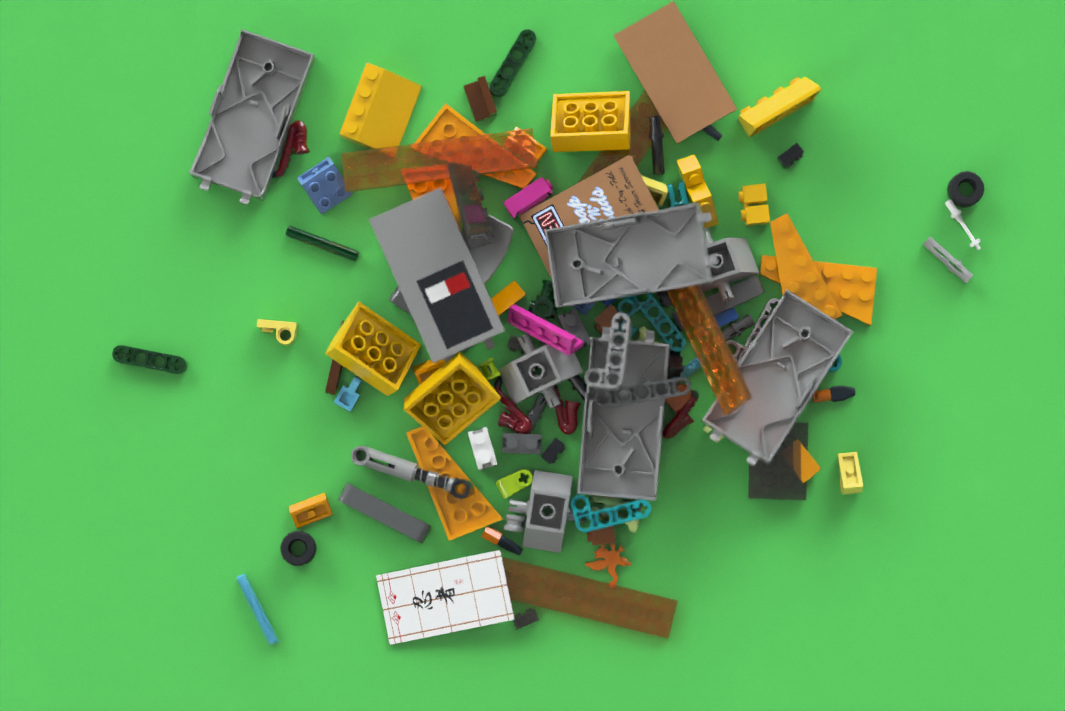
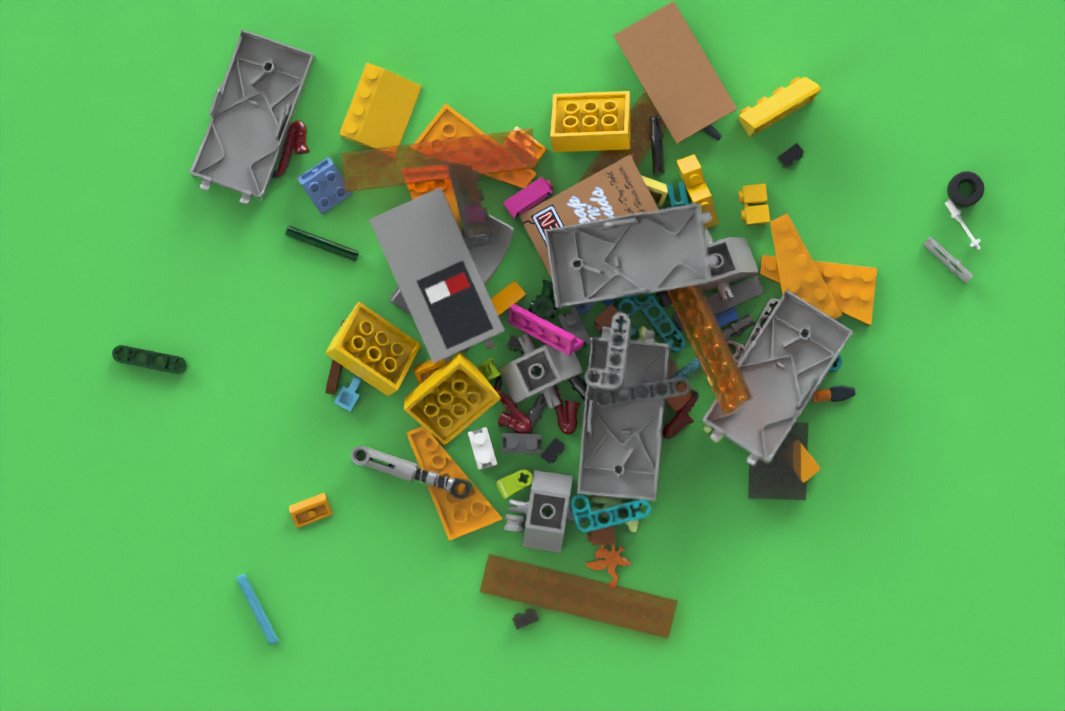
(280, 326): light yellow plate -> none
(286, 545): black tyre -> none
(384, 513): dark grey beam -> none
(445, 597): white piece -> none
(480, 99): reddish brown panel -> none
(496, 537): piece -> none
(510, 61): dark green beam -> none
(675, 367): black piece -> none
(850, 473): light yellow plate -> none

